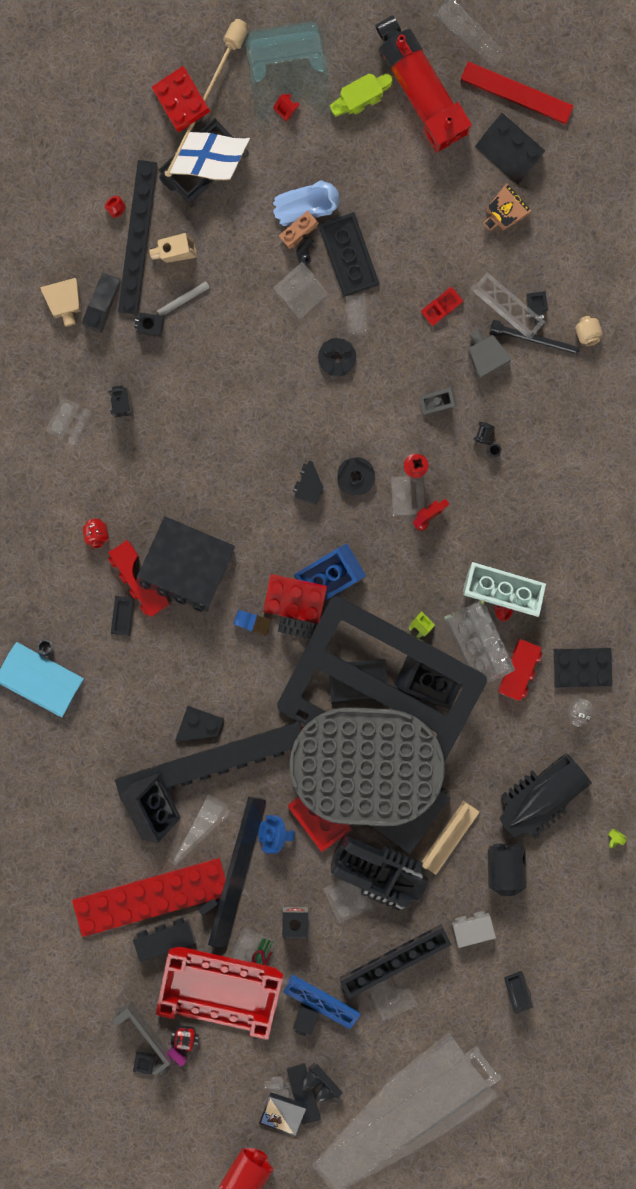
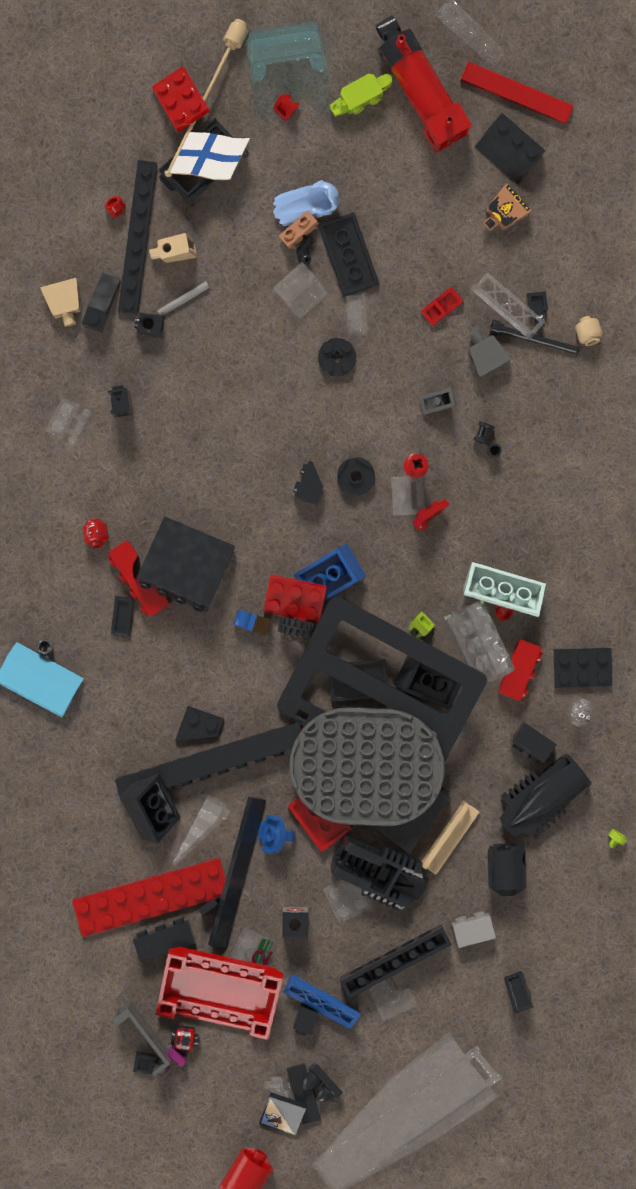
(533, 742): none -> black hinge

